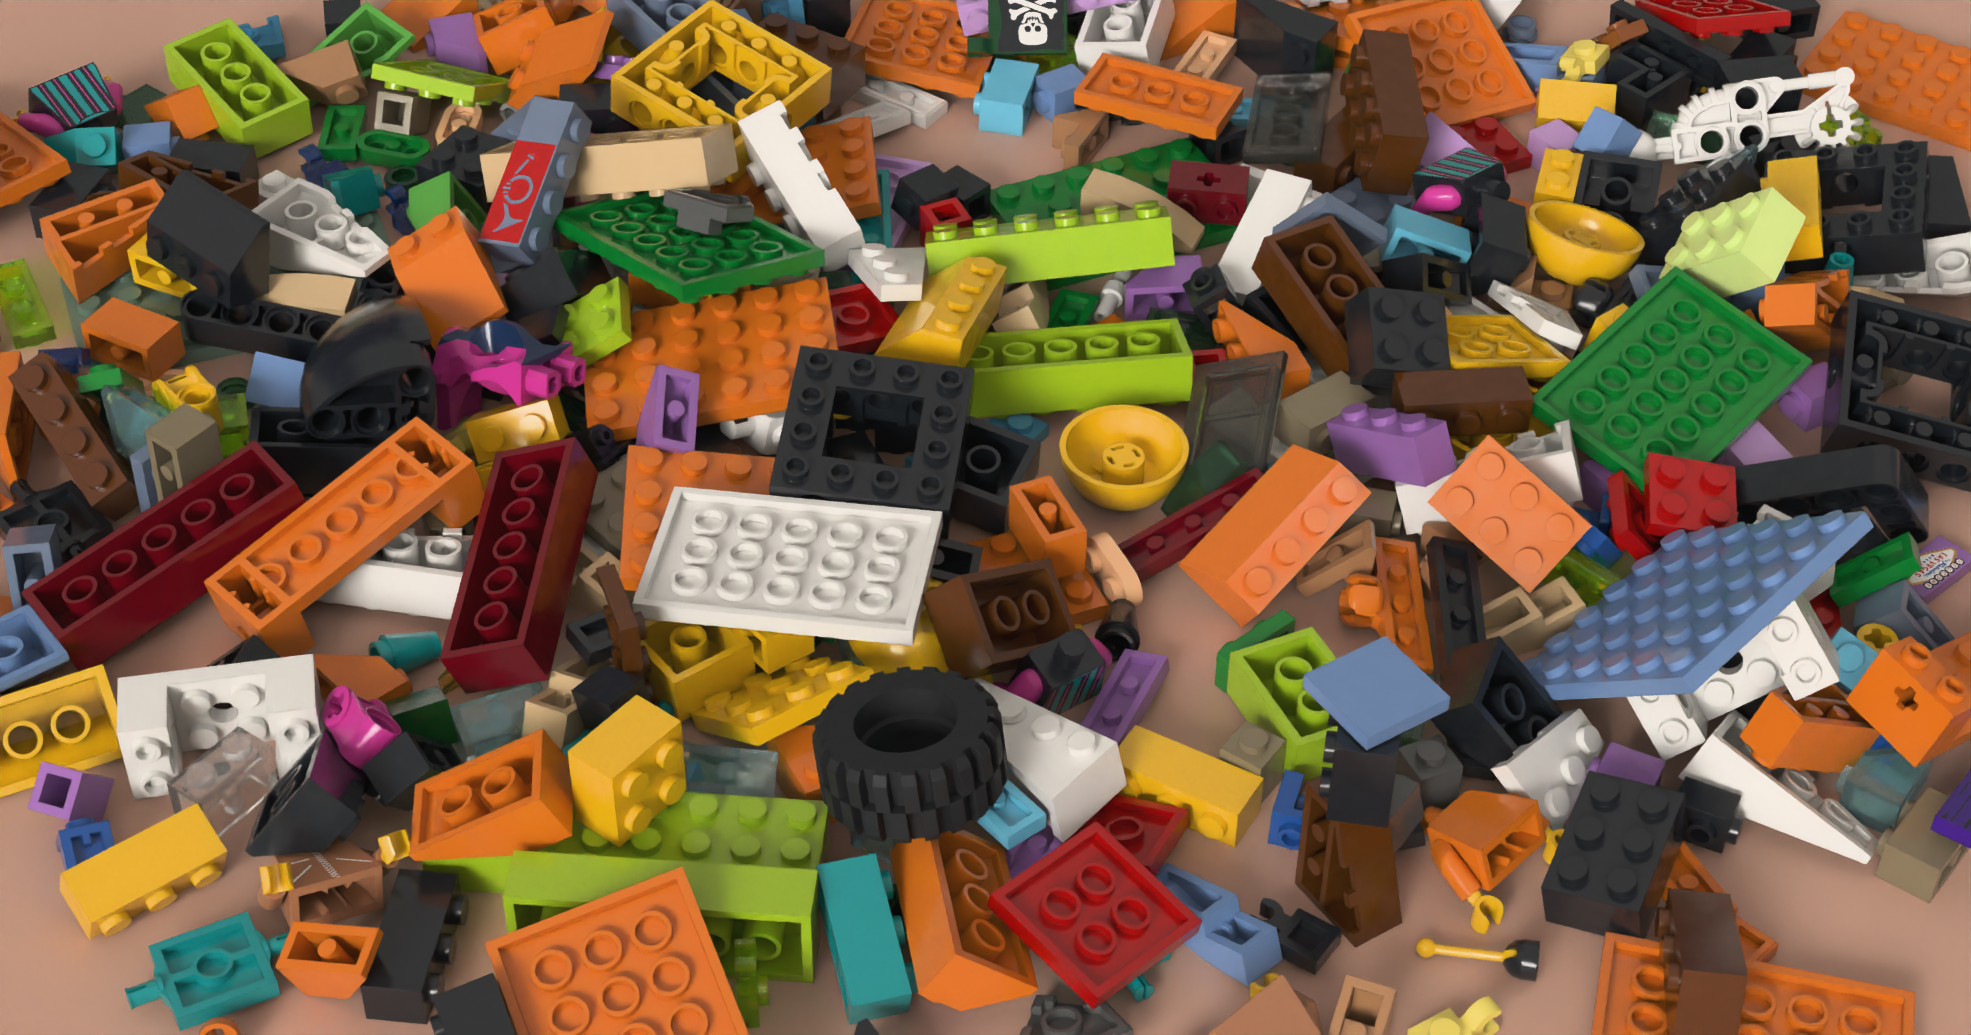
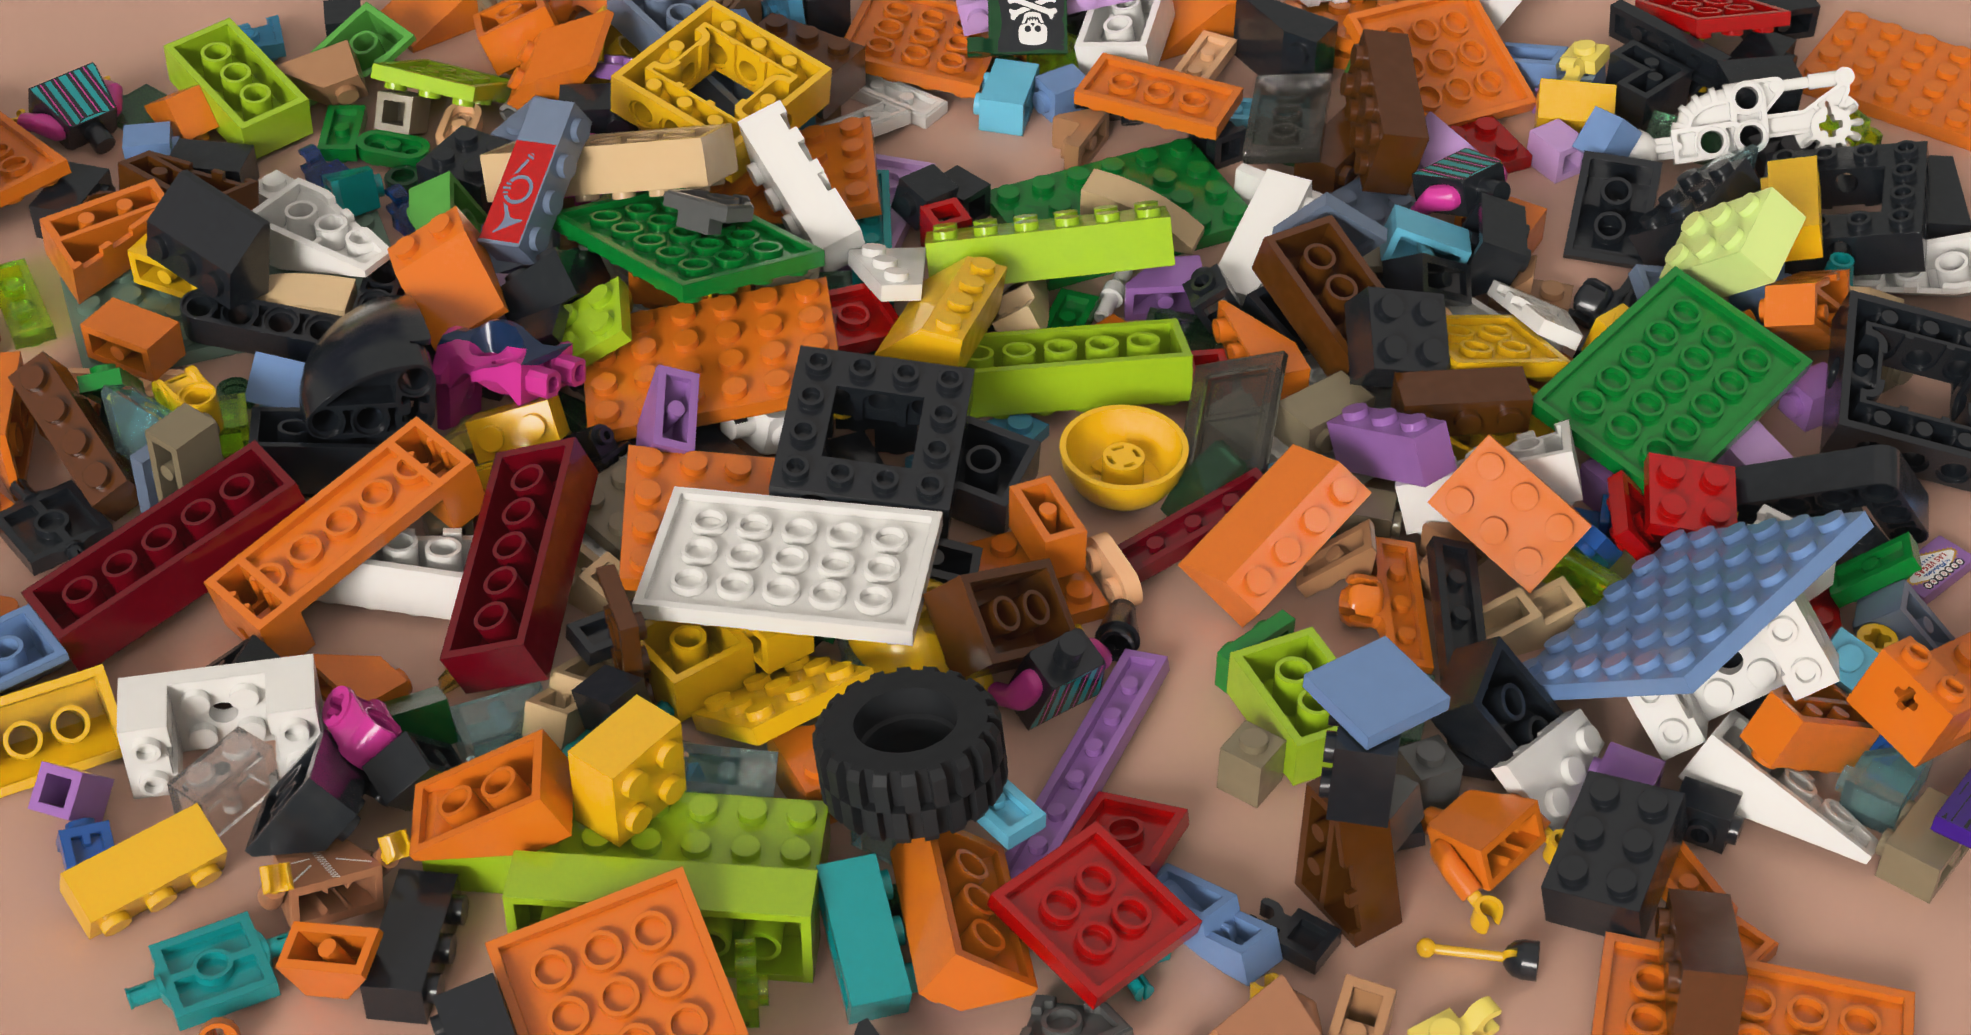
(30, 556): sand blue slope -> none
(71, 357): clear blue plate -> none
(90, 146): teal slope -> none
(407, 649): teal cone -> none
(455, 42): medium lavender slope -> none
(1057, 762): white wedge -> none
(1209, 190): dark red brick -> none
(1217, 794): yellow brick -> none
(1288, 812): blue bracket -> none
(1520, 29): sand blue plate -> none
(1558, 176): yellow brick -> none
(1581, 242): yellow piece -> none
(1622, 33): dark orange plate -> none

